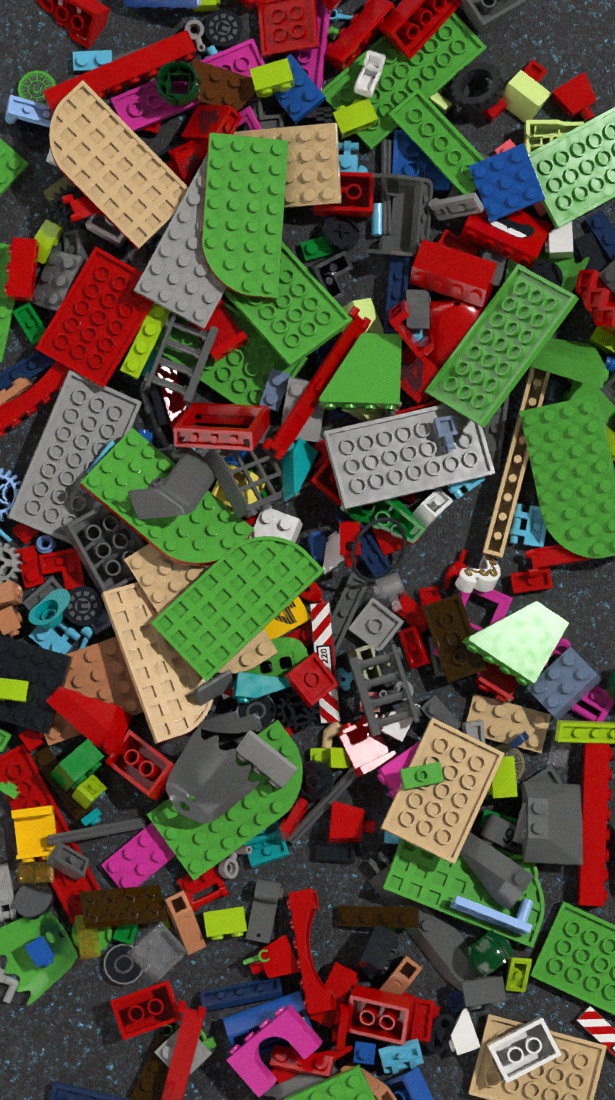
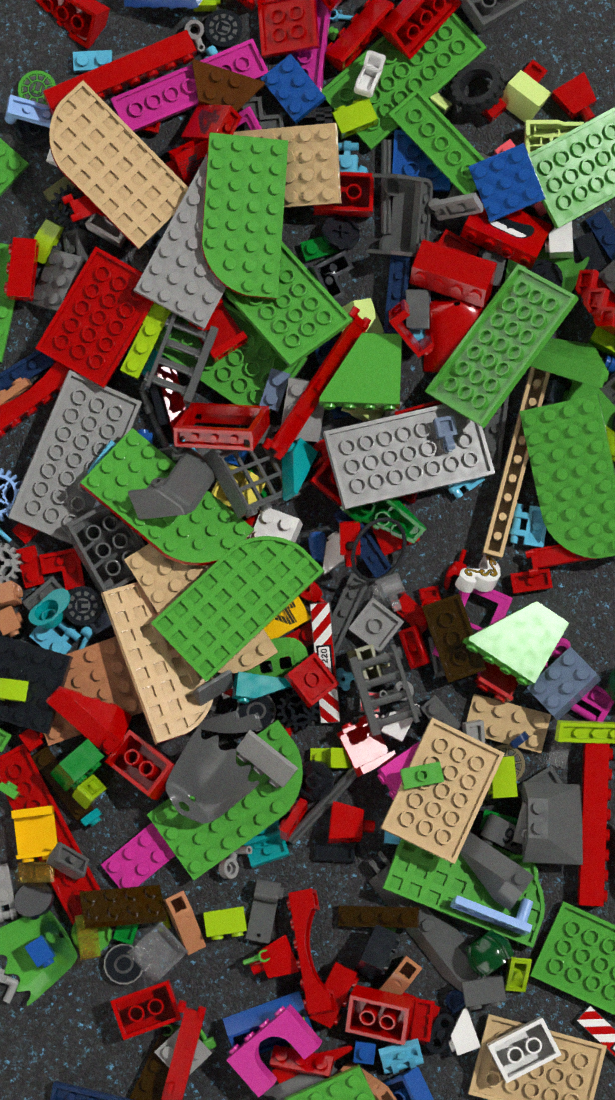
(30, 323): green plate -> none
(45, 539): medium blue plate -> none
(96, 831): dark grey axle -> none
(178, 72): dark green piece -> none
(206, 880): red plate -> none
(241, 993): dark blue plate -> none
(272, 78): lime brick -> none
(329, 732): tan arm -> none
(341, 1020): red plate -> none
(376, 226): medium azure axle -> none
(416, 375): red panel -> none
(432, 507): white slope -> none

